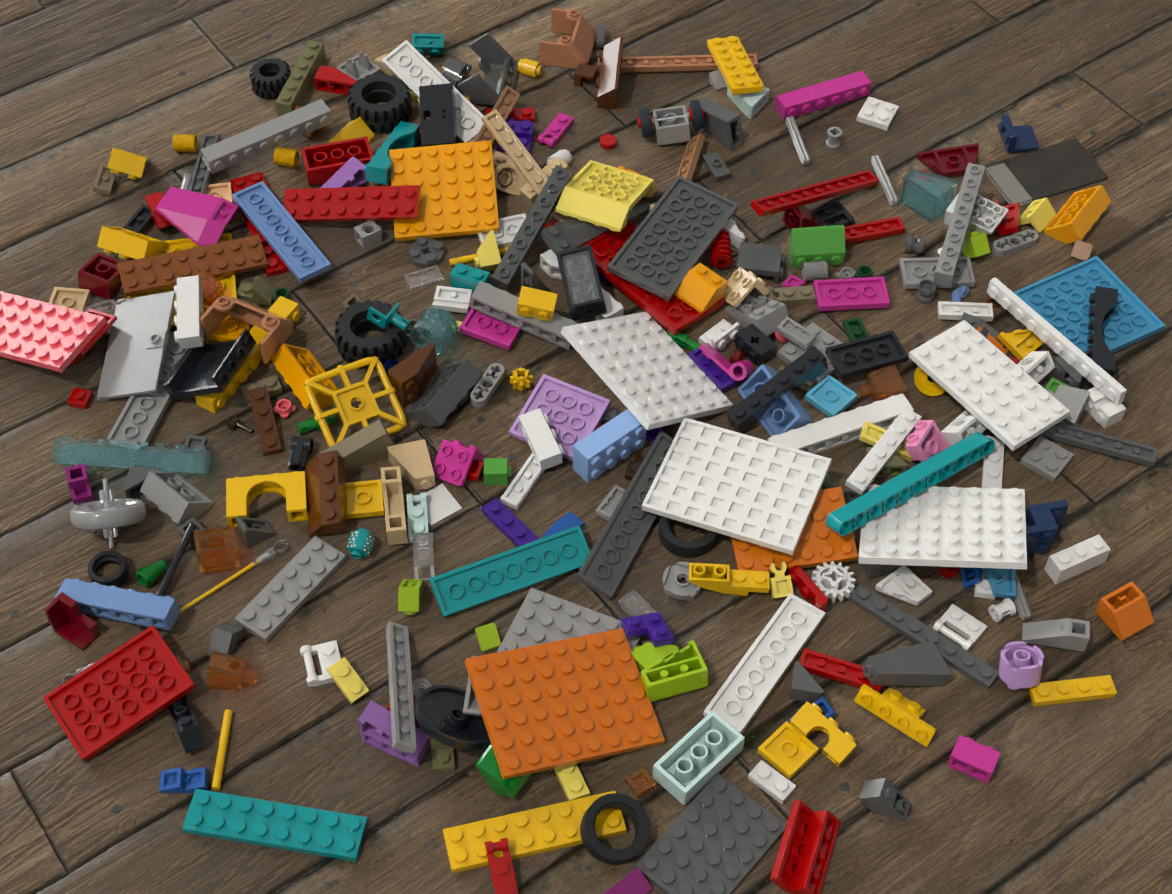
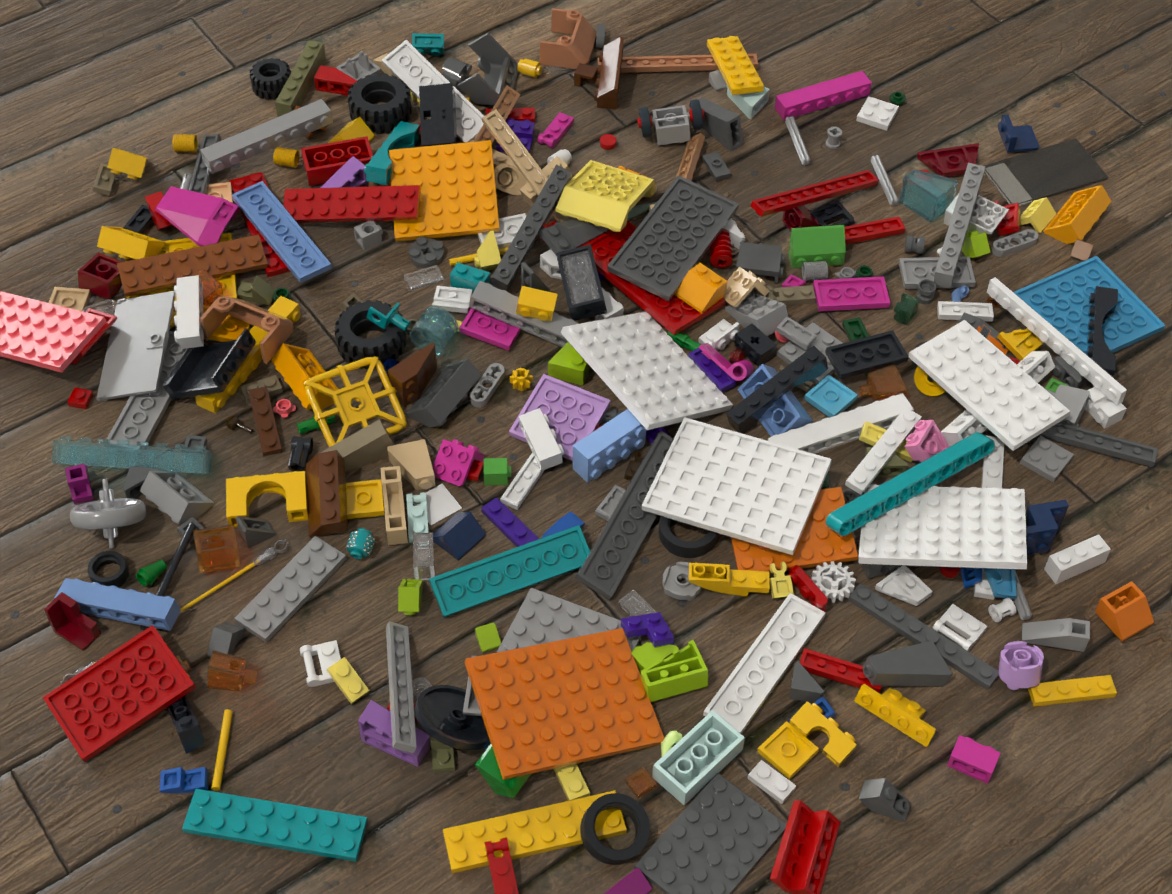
(459, 534): none -> dark blue slope
(568, 366): none -> lime wedge
(670, 739): none -> yellowish green arm
(897, 98): none -> dark green plate
(906, 309): none -> clear green brick

